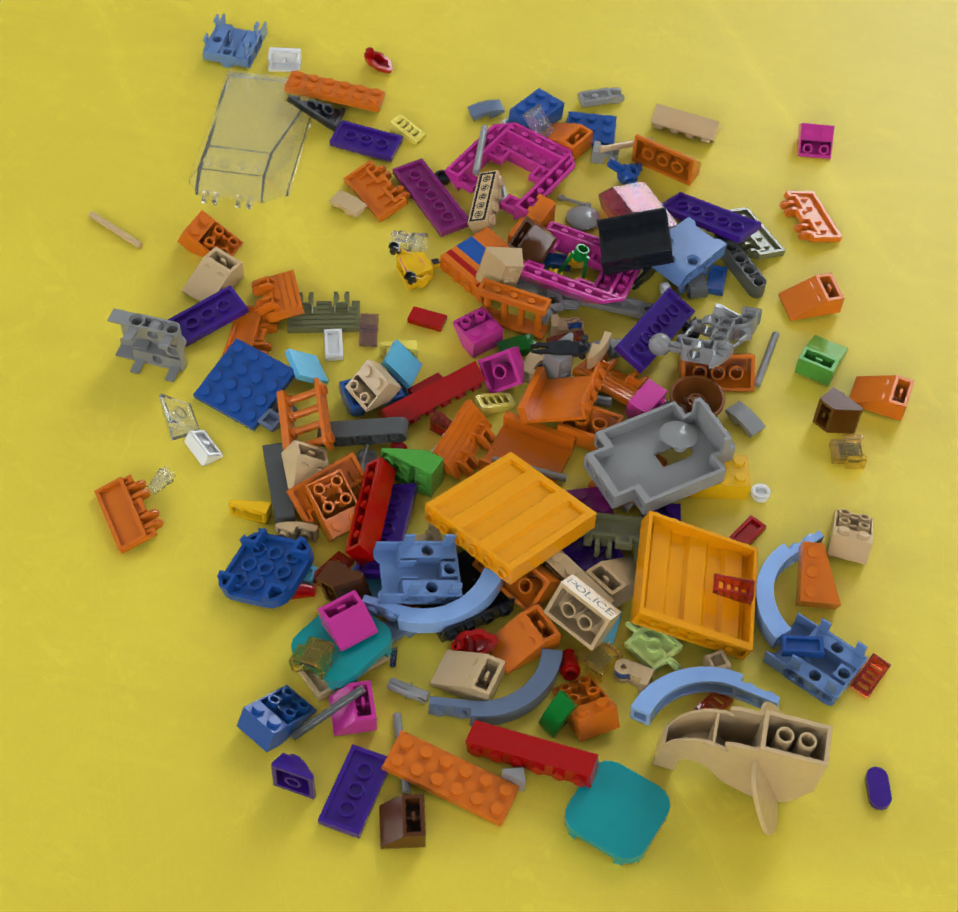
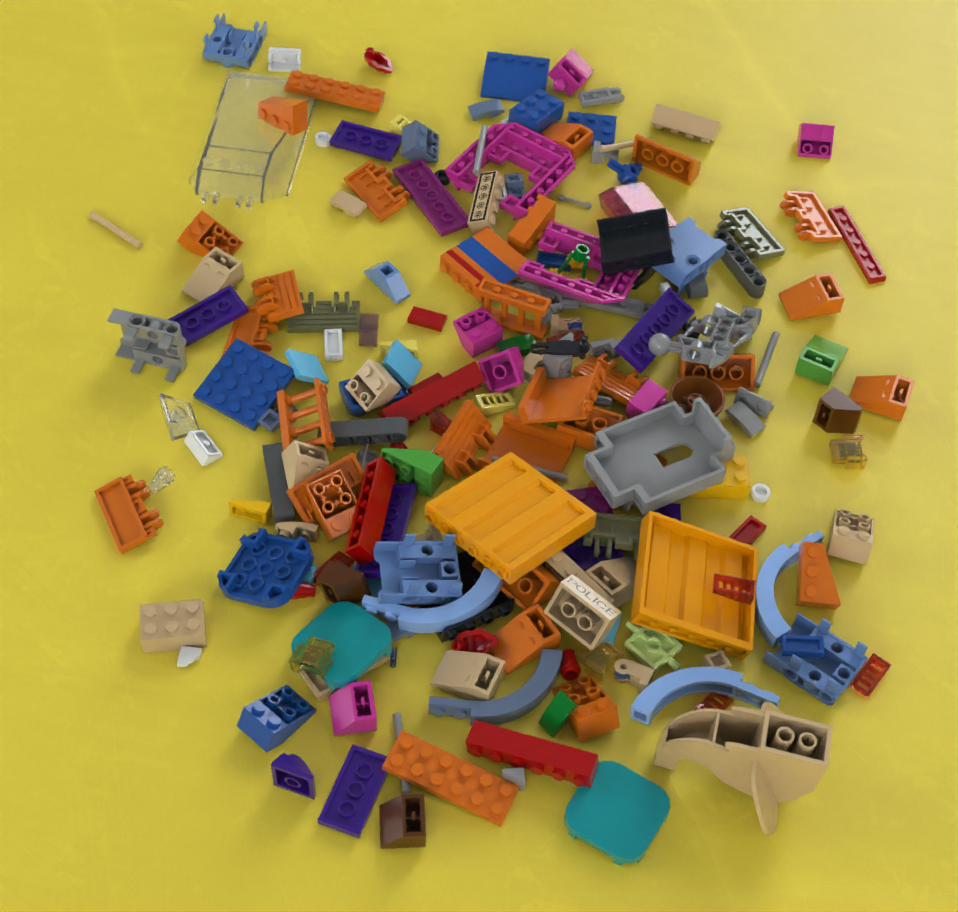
(172, 625): none -> tan brick
(188, 655): none -> white tile
(284, 113): none -> orange wedge
(319, 111): black wing -> none
(322, 139): none -> white tile
(328, 712): dark grey bar -> none
(347, 620): dark pink slope -> none
(389, 281): none -> medium blue slope
(408, 690): light grey axle -> none
(410, 241): clear plant -> none
(413, 267): yellow torso -> none
(419, 143): none -> sand blue slope
(501, 265): tan slope -> none
(513, 76): none -> blue slope
(515, 185): none -> sand blue slope
(534, 240): reddish brown slope -> none
(538, 121): clear slope -> none
(570, 72): none -> dark pink slope
(582, 217): light grey dish -> none
(597, 351): tan slope -> none
(678, 435): light grey dish -> none
(712, 217): dark purple plate -> none
(716, 279): blue tile -> none
(754, 402): none -> light grey hinge
(857, 245): none -> red tile
(878, 788): dark purple tile -> none

